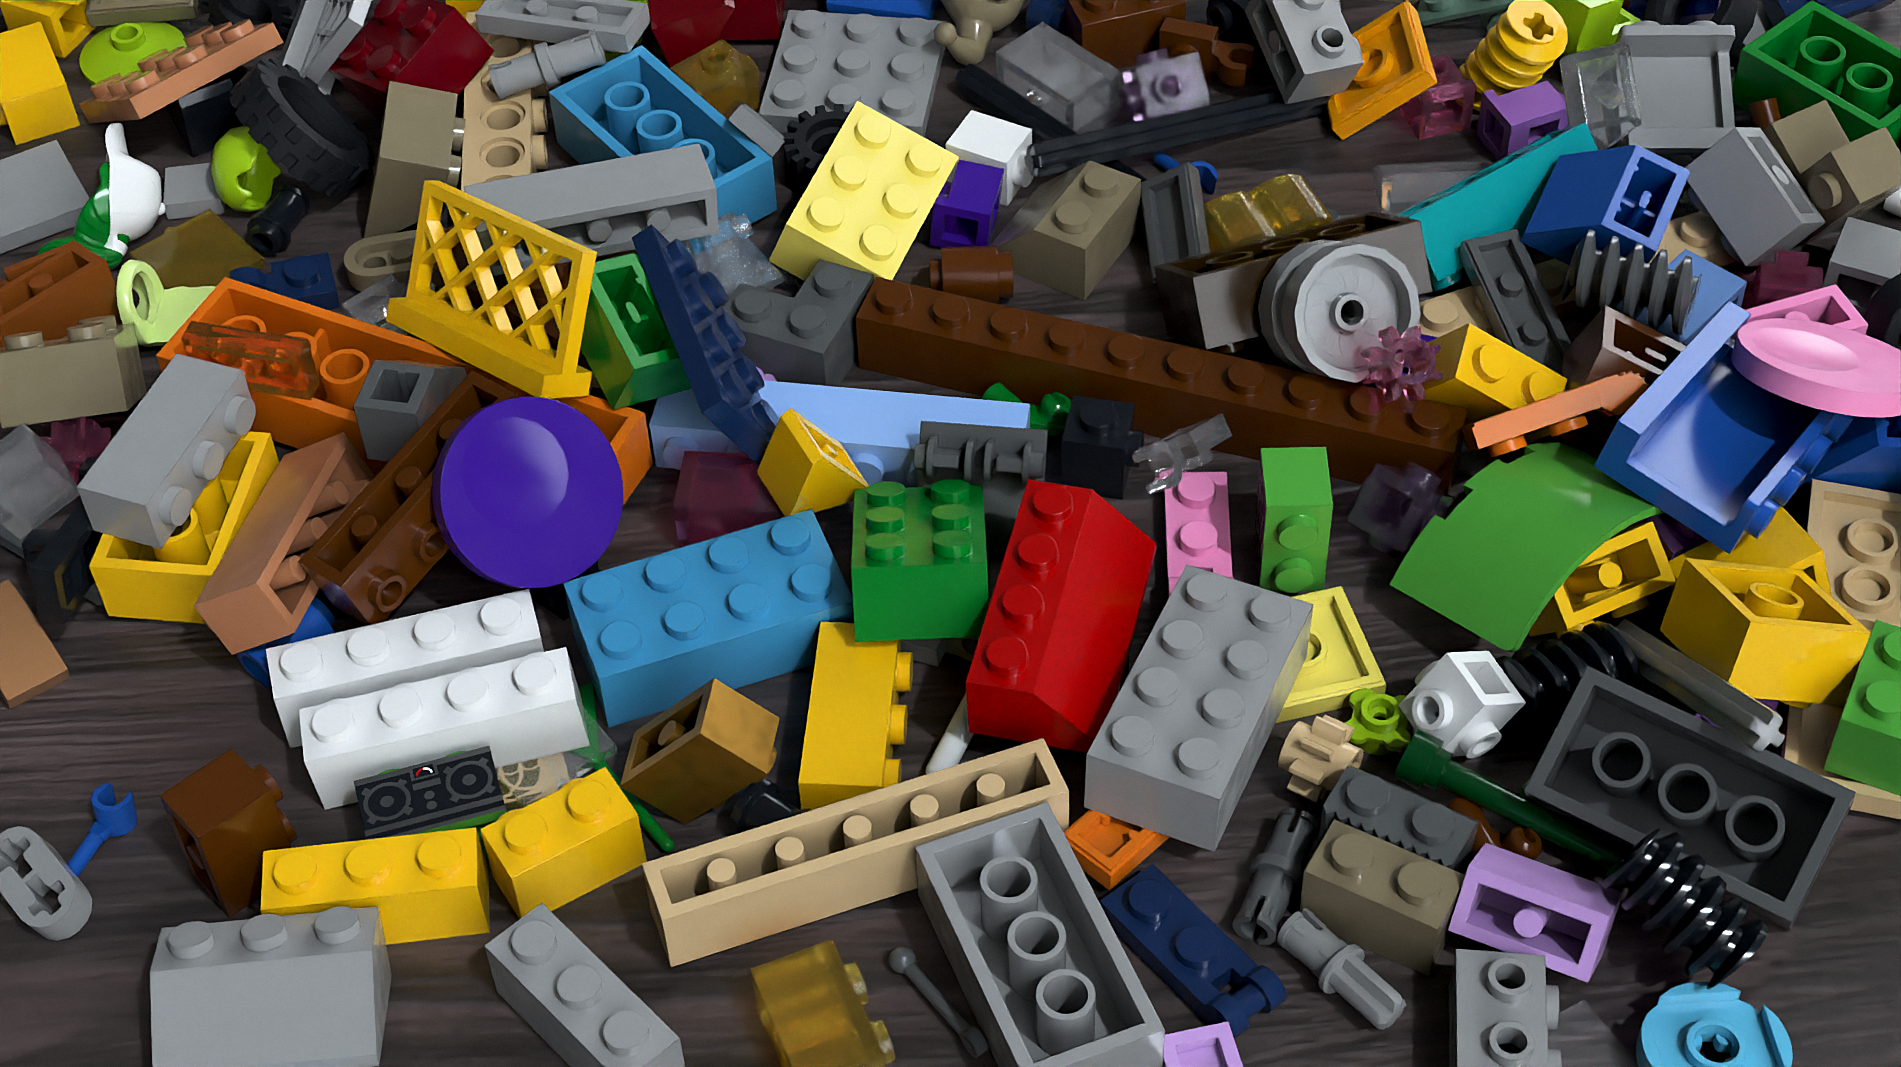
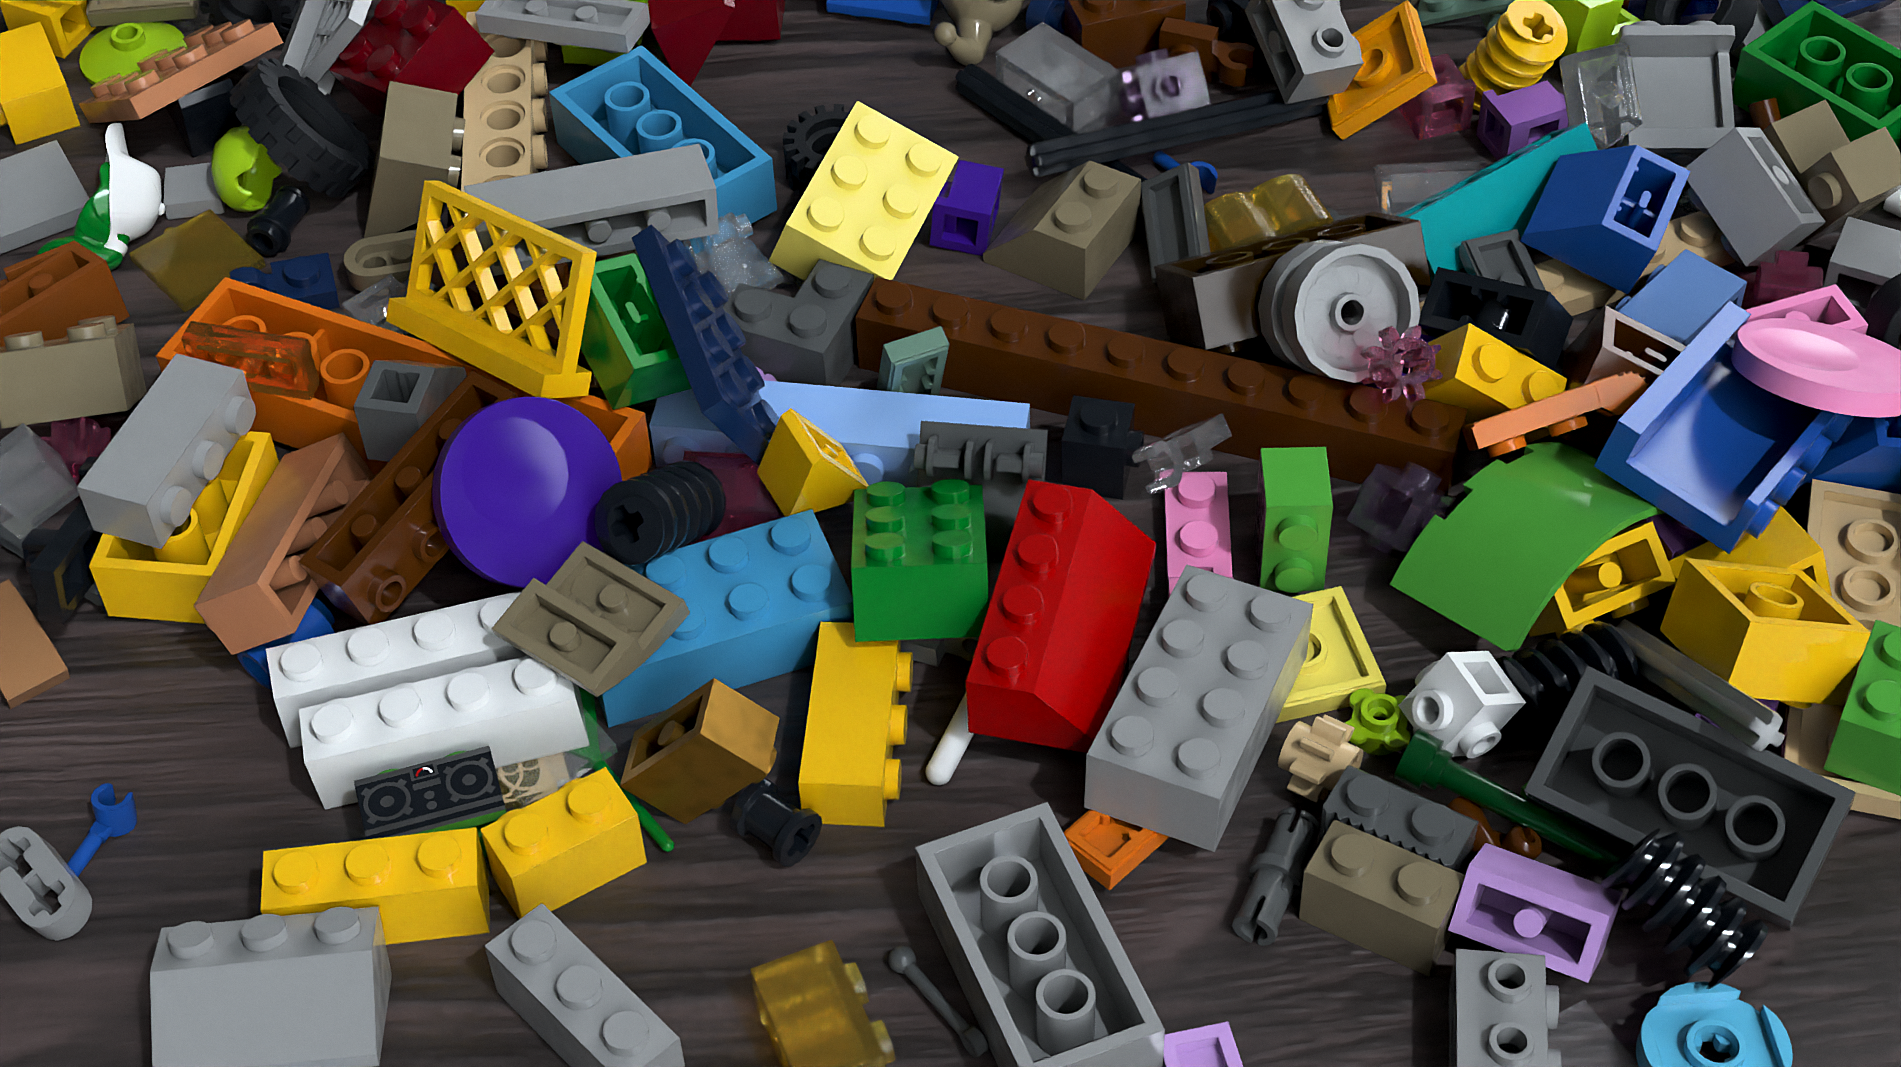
(159, 309): yellowish green piece -> none
(223, 826): reddish brown brick -> none
(547, 64): light grey pin -> none
(592, 620): none -> dark tan slope
(659, 511): none -> black piece
(721, 76): clear yellow brick -> none
(755, 127): tile -> none
(836, 853): tan brick -> none
(851, 59): light grey plate -> none
(914, 363): none -> sand green plate
(974, 272): reddish brown brick -> none
(994, 144): white brick -> none
(1048, 415): green arm -> none
(1190, 951): dark blue plate -> none
(1340, 968): light grey axle -> none
(1512, 313): none -> black brick
(1632, 282): dark grey piece -> none

